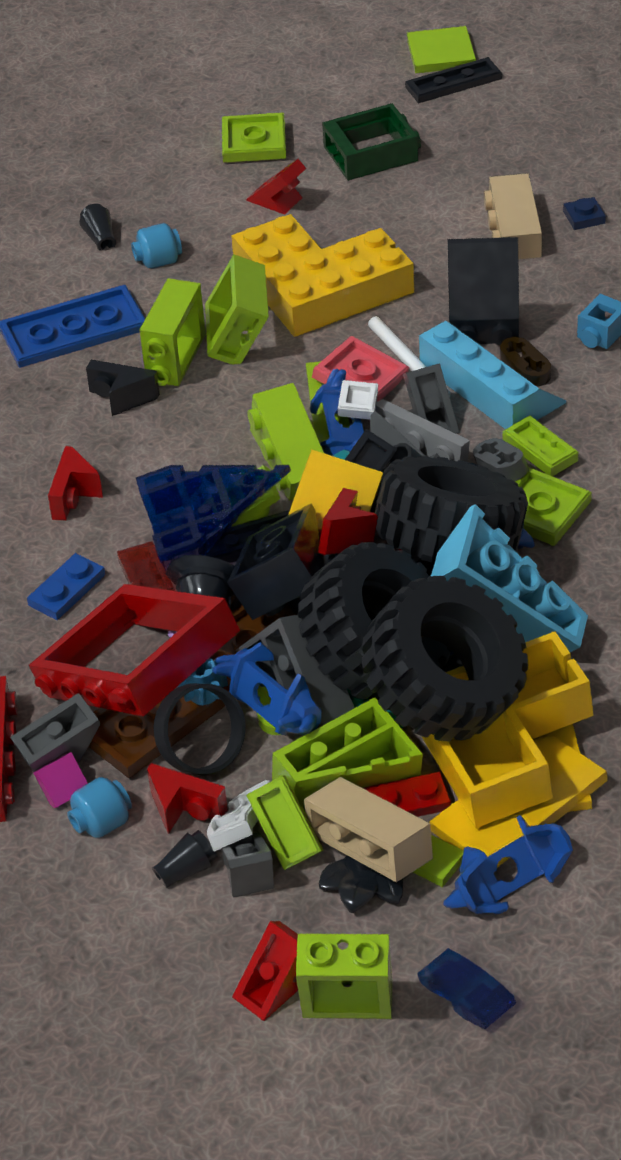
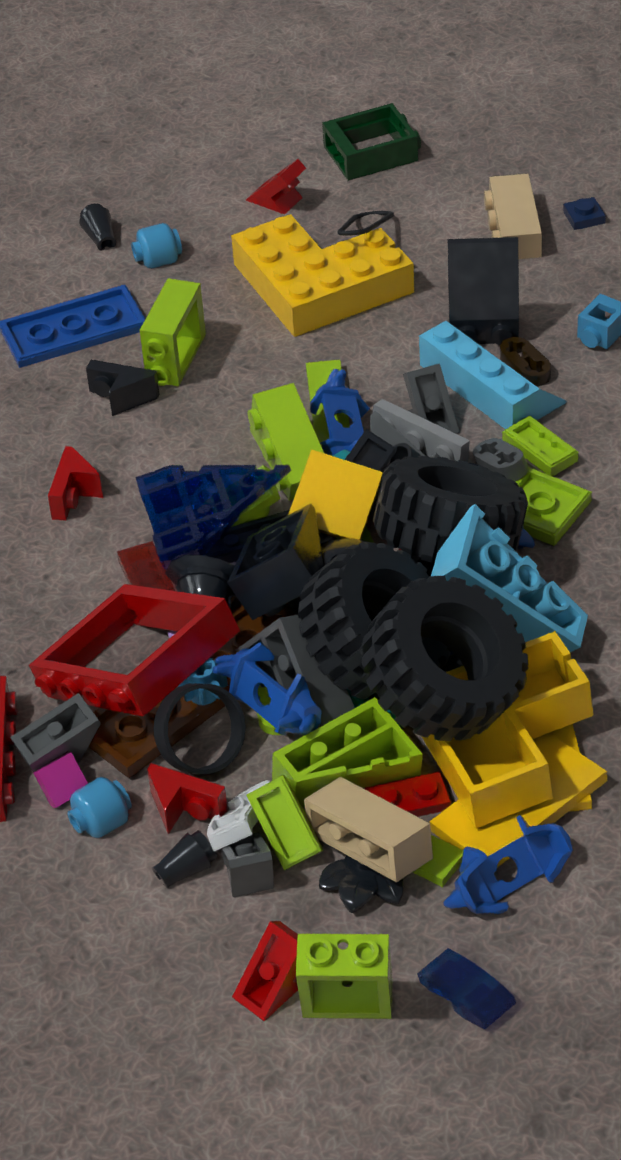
(66, 586): blue plate -> none
(234, 307): lime window -> none
(253, 137): lime plate -> none
(346, 524): red slope -> none
(357, 399): white tile -> none
(362, 364): coral tile -> none
(387, 215): none -> black piece
(396, 344): white piece -> none
(440, 48): lime tile -> none
(453, 80): black tile -> none

